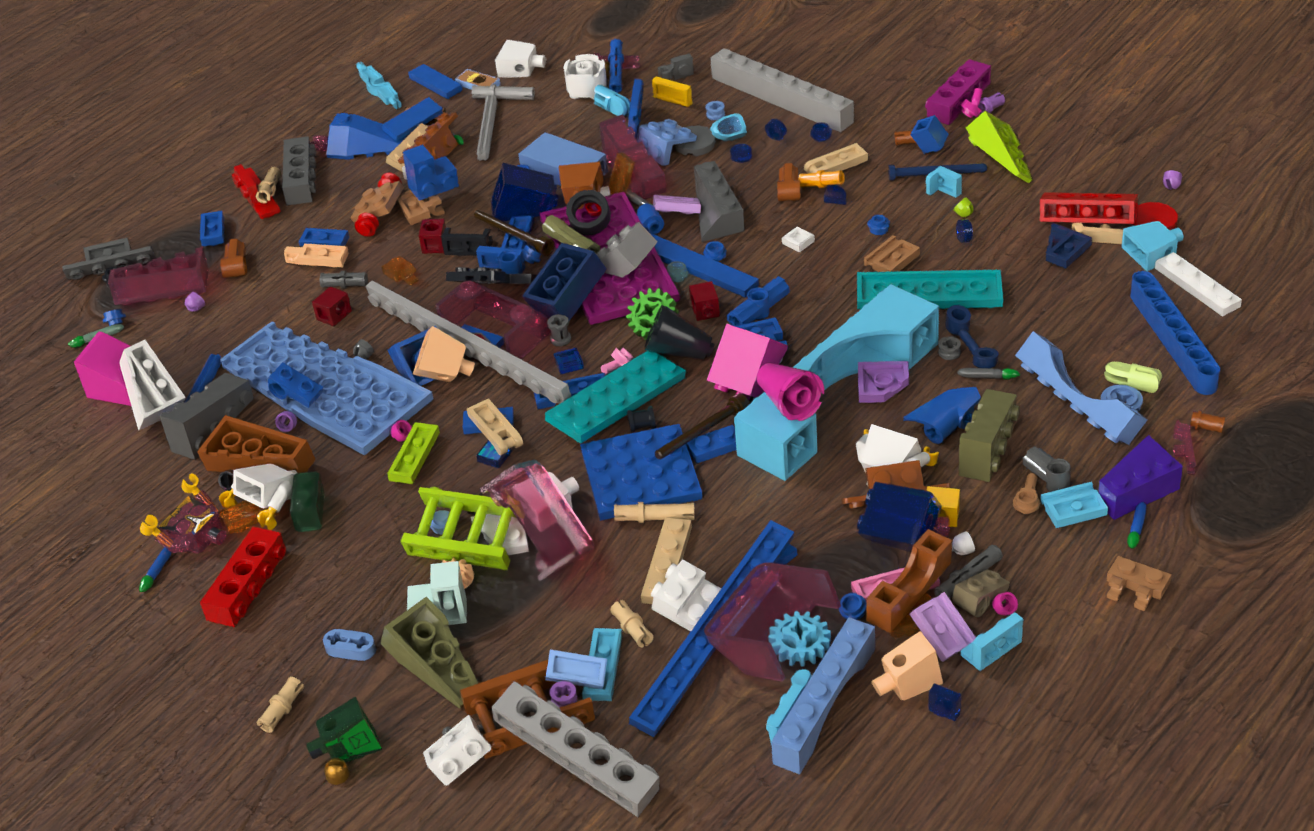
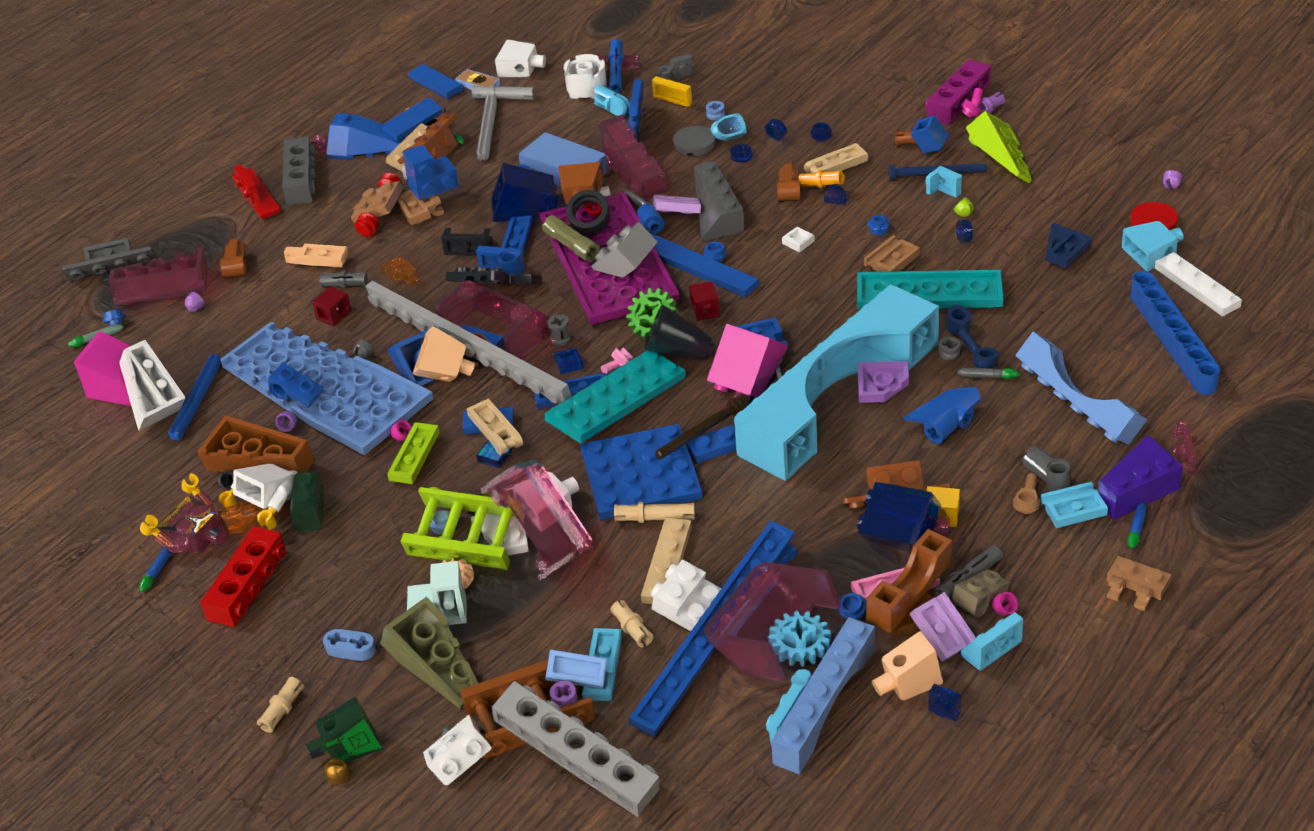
(196, 419): dark grey wedge -> none
(212, 228): blue plate -> none
(268, 185): tan pin -> none
(324, 237): blue plate -> none
(376, 85): medium azure piece -> none
(430, 235): dark red brick -> none
(530, 254): blue plate -> none
(542, 244): dark brown piece -> none
(565, 281): dark blue brick -> none
(621, 174): clear orange plate -> none
(641, 419): black bush -> none
(660, 138): medium blue bracket -> none
(677, 271): clear light blue plate -> none
(759, 302): blue piece -> none
(782, 89): light grey brick -> none
(791, 390): dark pink cone -> none
(888, 447): white torso -> none
(963, 544): white hinge -> none
(987, 435): olive wedge -> none
(1089, 208): red brick -> none
(1102, 235): tan piece -> none
(1125, 394): medium blue gear -> none
(1133, 375): yellowish green arm -> none
(1207, 421): dark orange pin -> none

